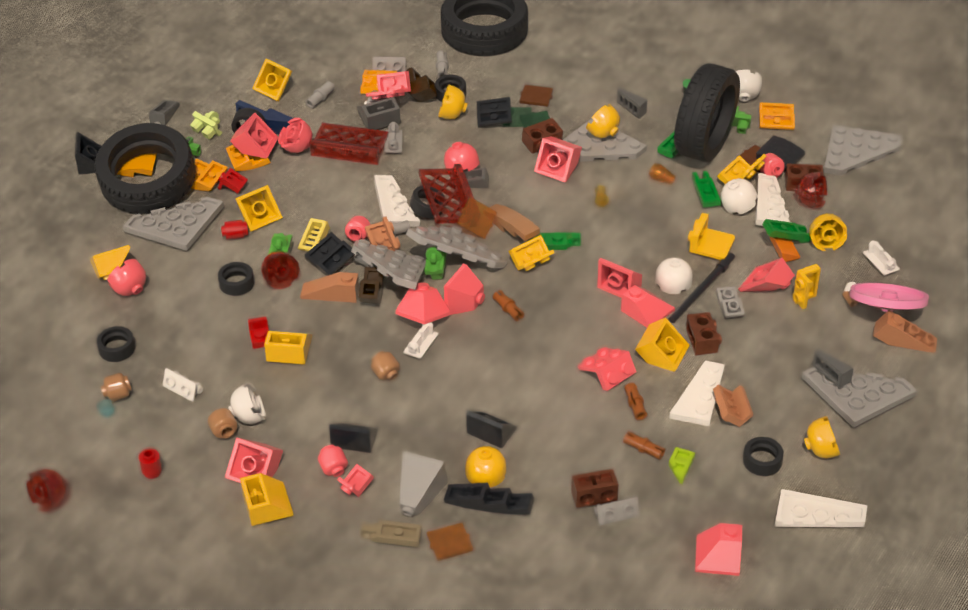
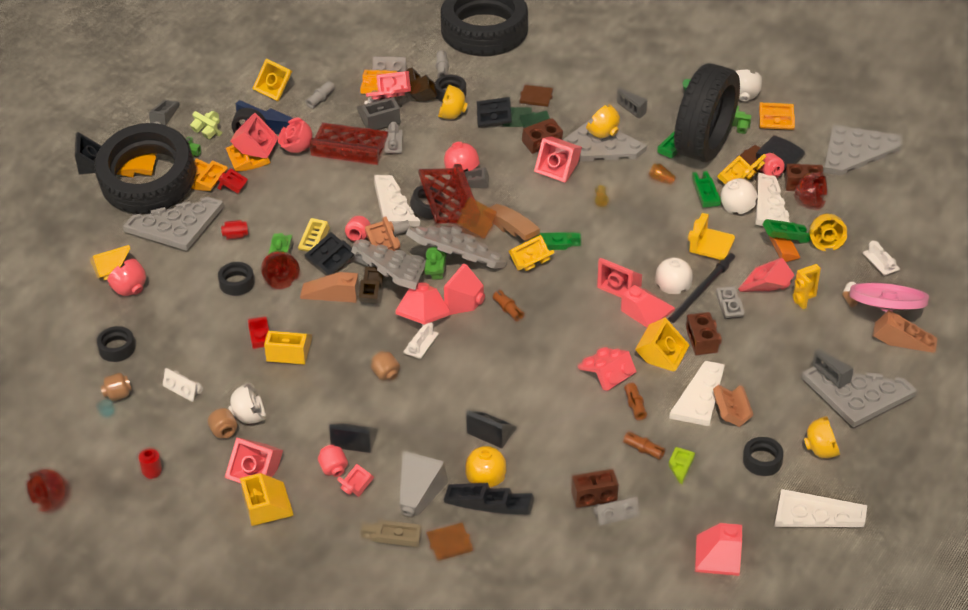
(258, 208): yellow slope -> none

